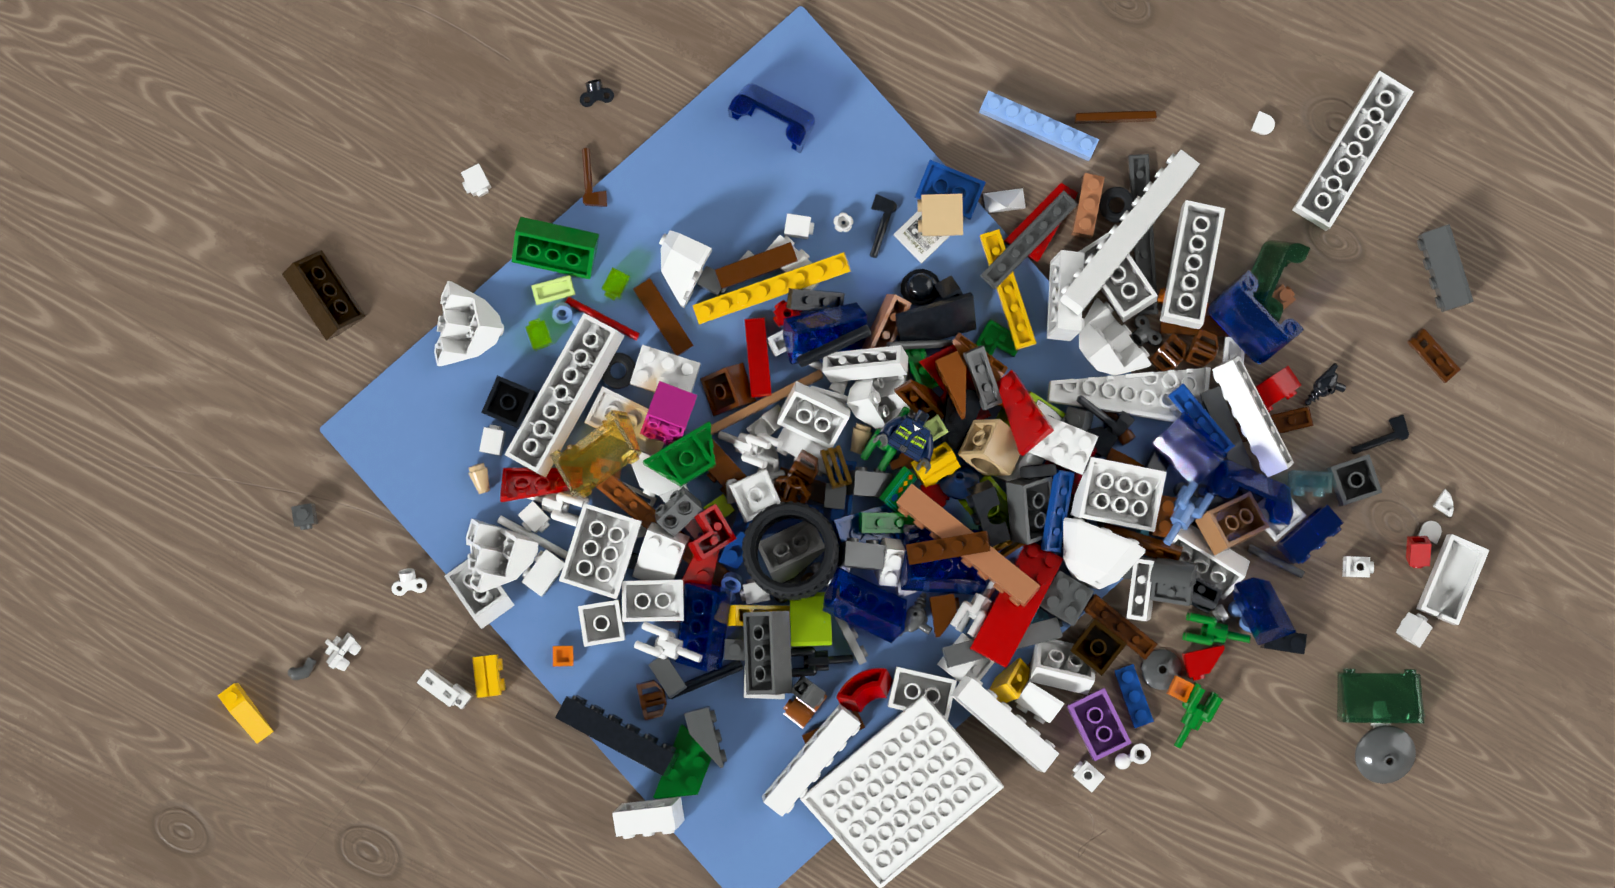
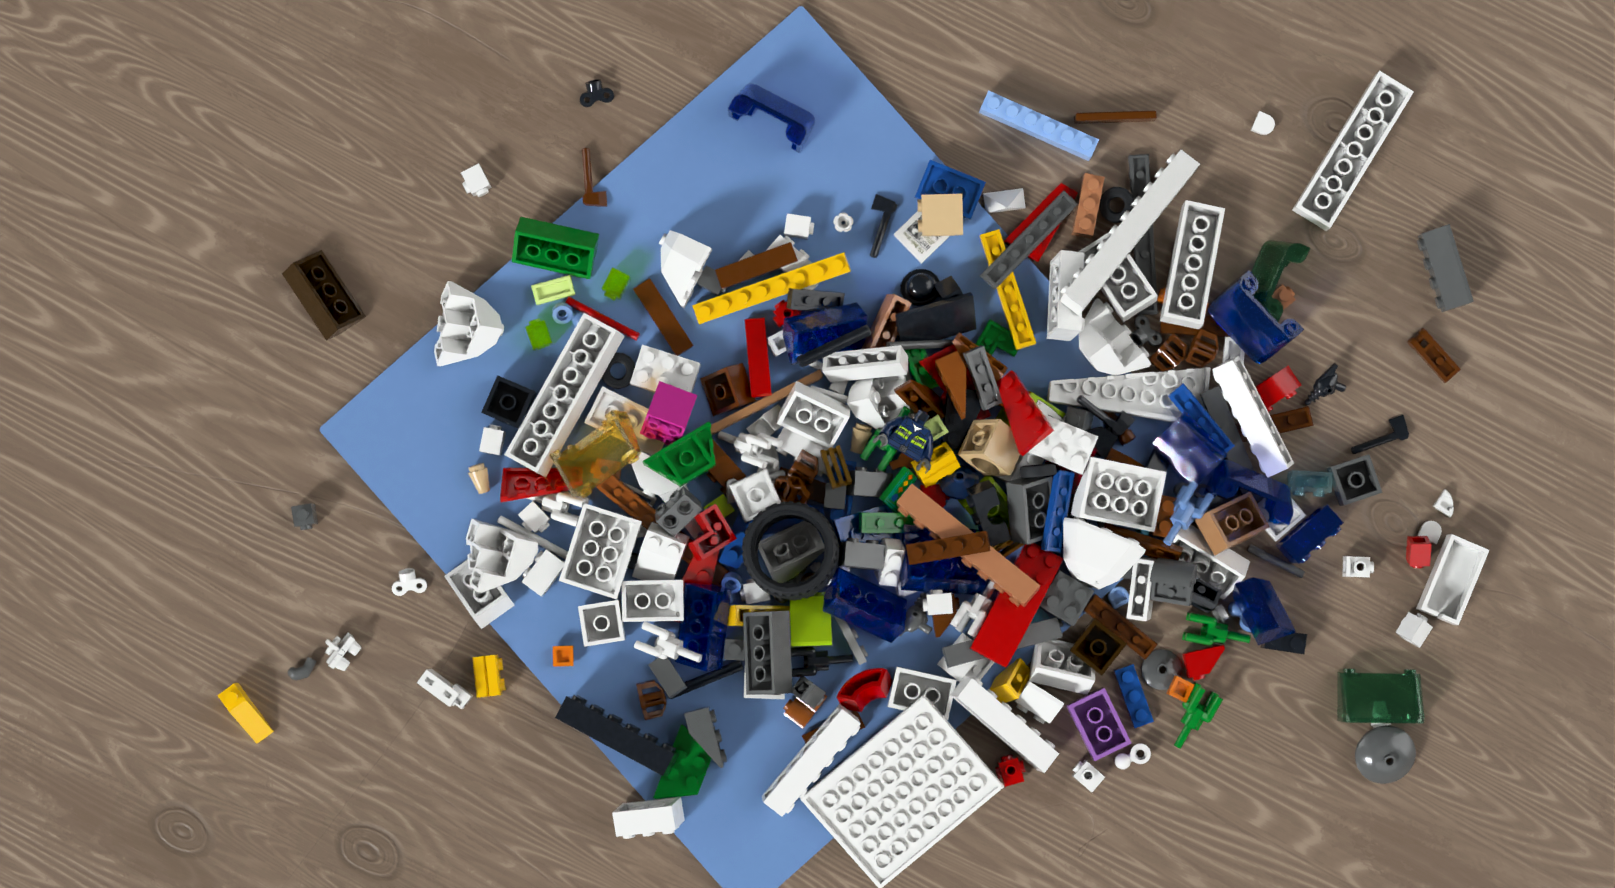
(938, 603): none -> white brick
(1015, 776): none -> red brick
(1118, 596): none -> light blue tile

